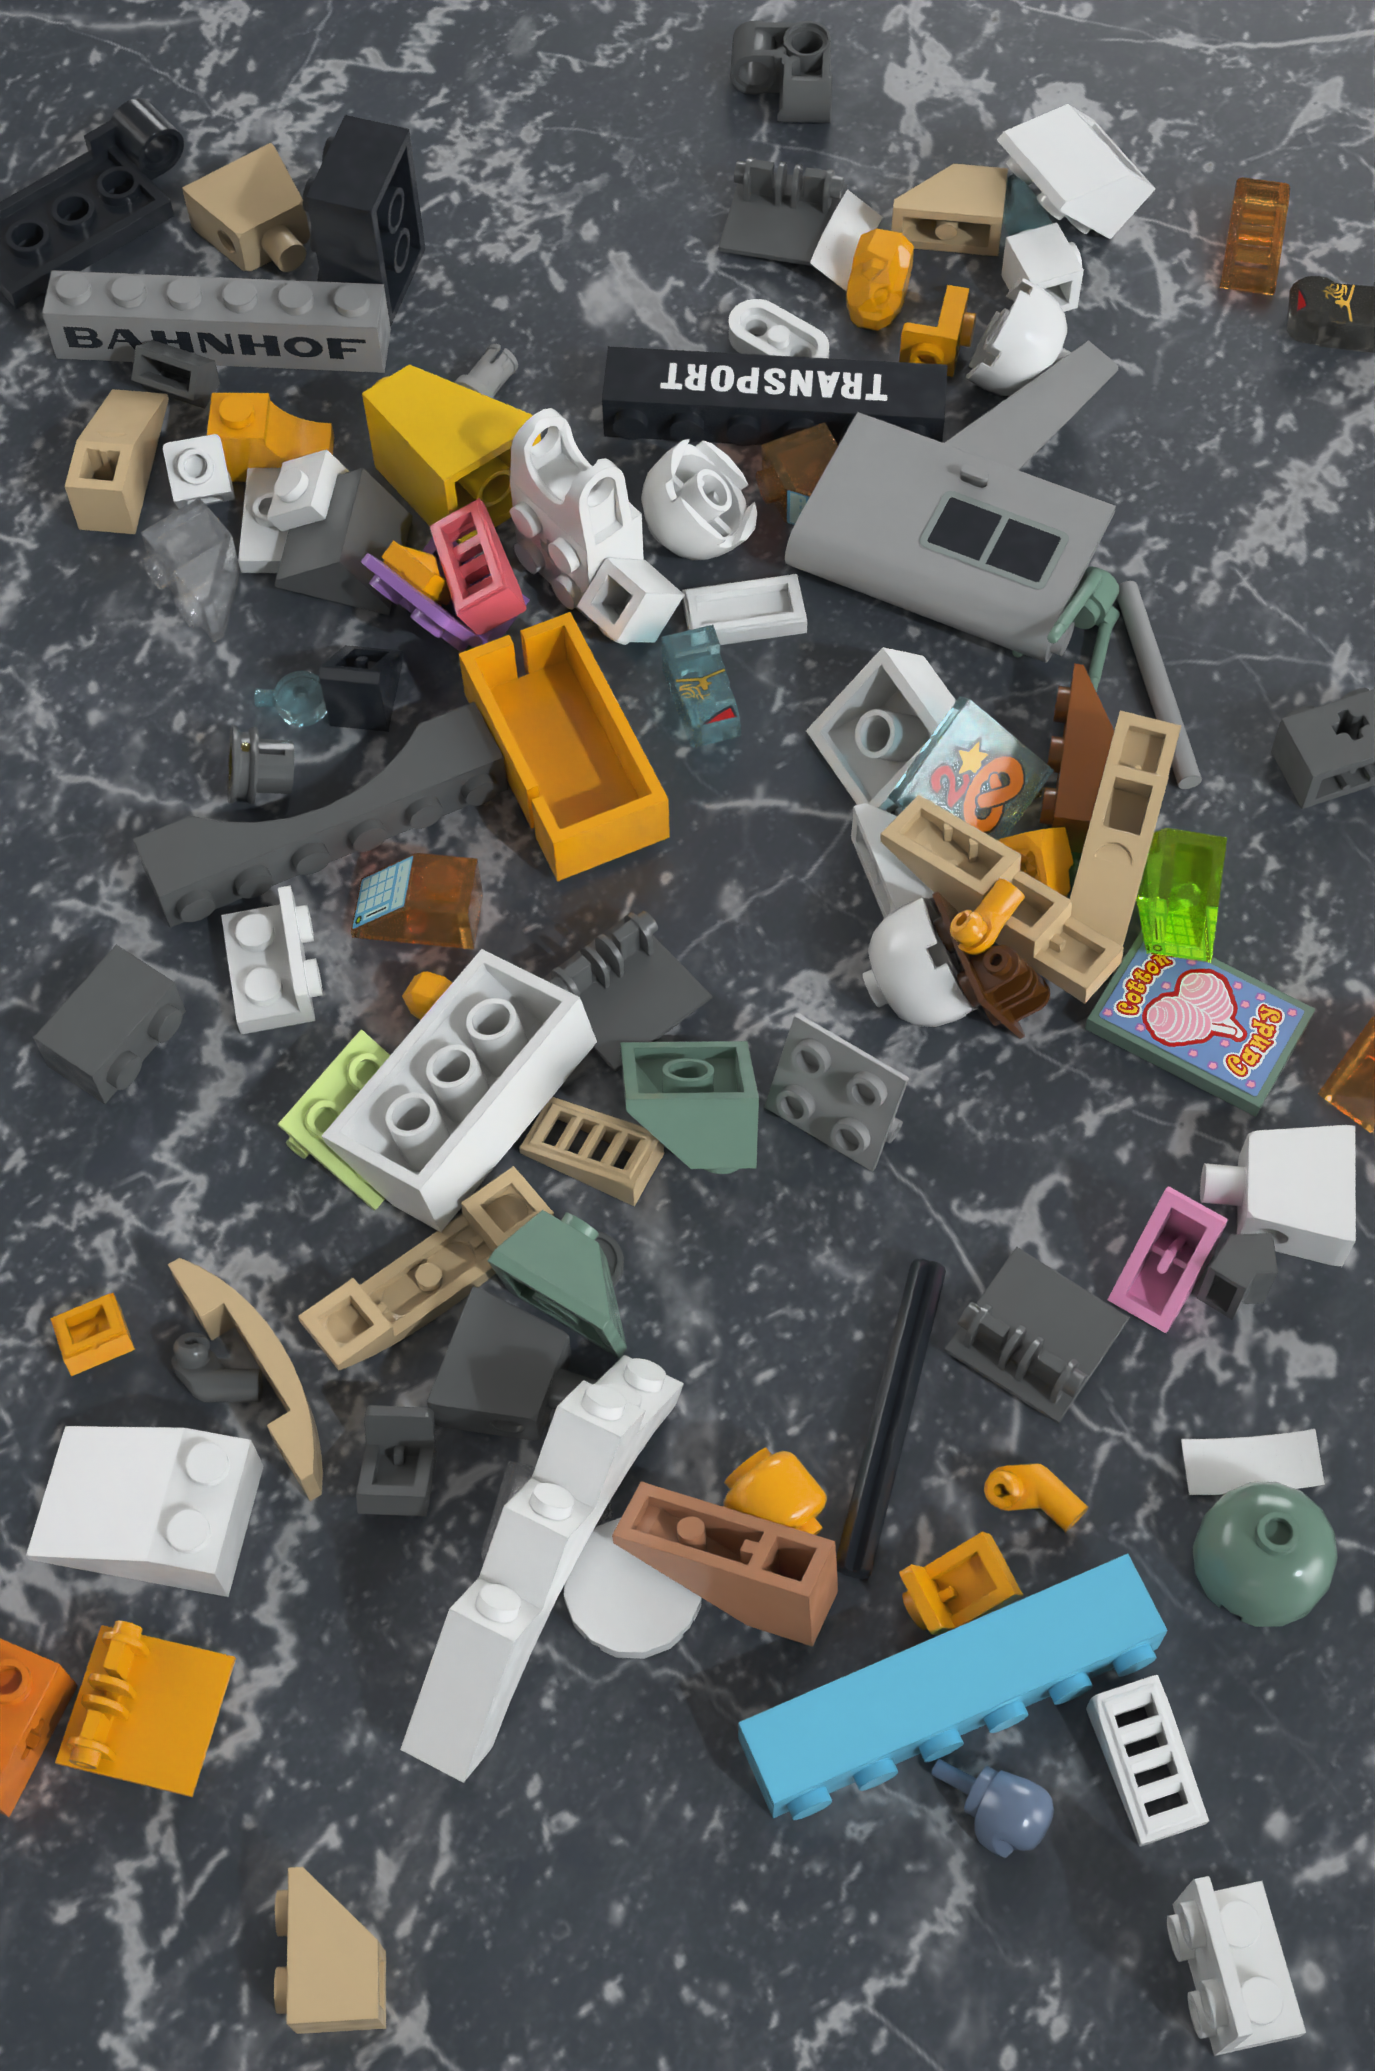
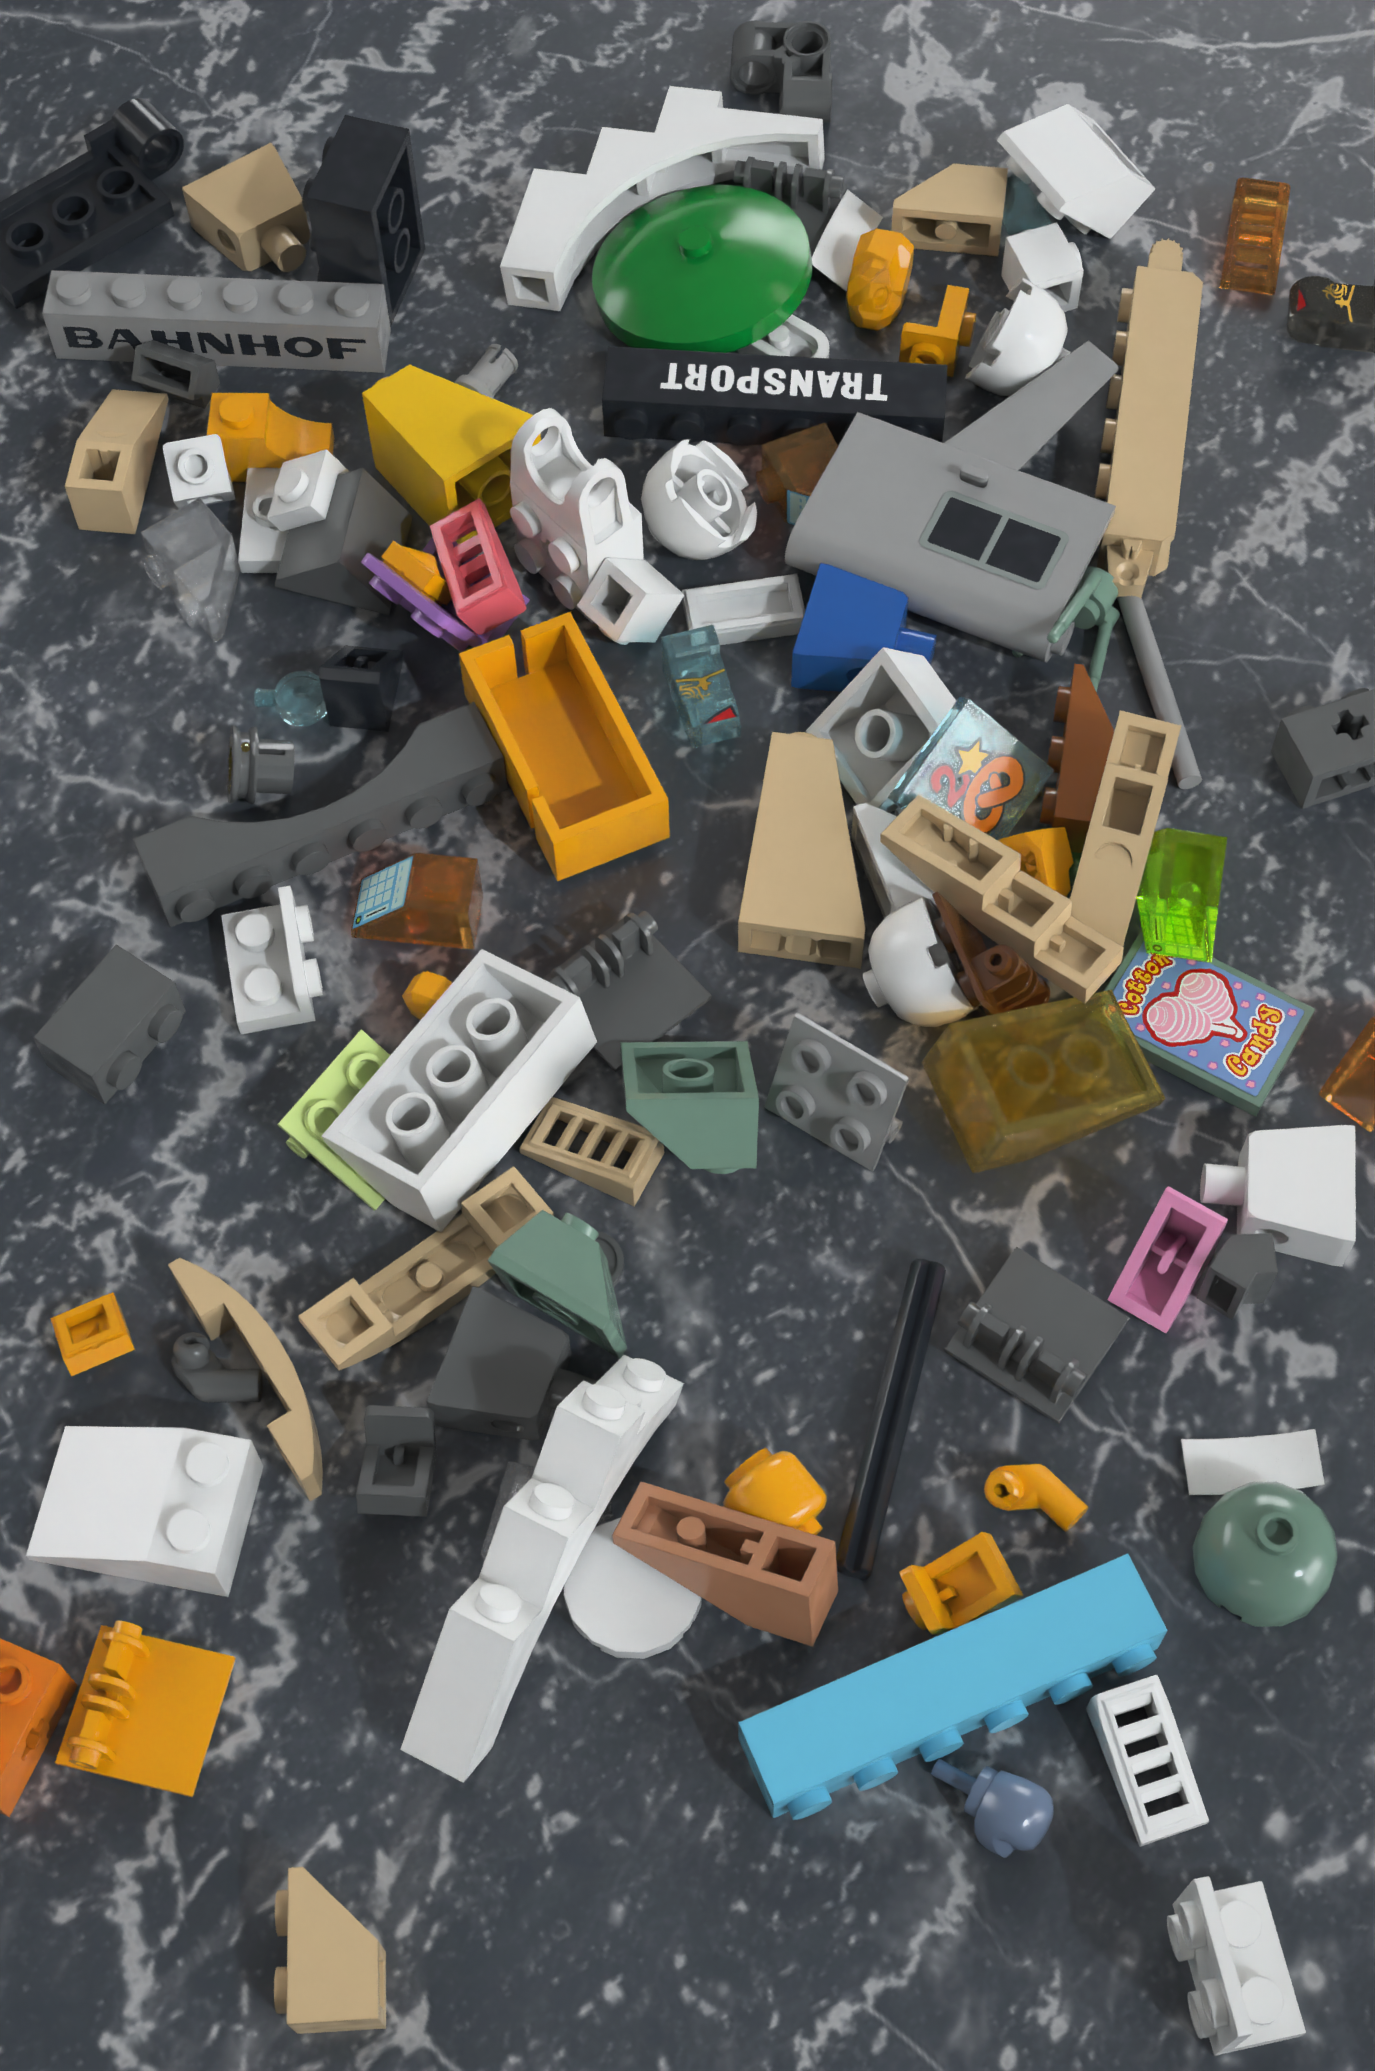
(693, 146): none -> white arch
(702, 270): none -> green dish
(801, 866): none -> tan slope
(847, 626): none -> blue torso
(980, 928): light orange arm -> none
(1039, 1078): none -> clear yellow slope
(1150, 417): none -> tan hinge

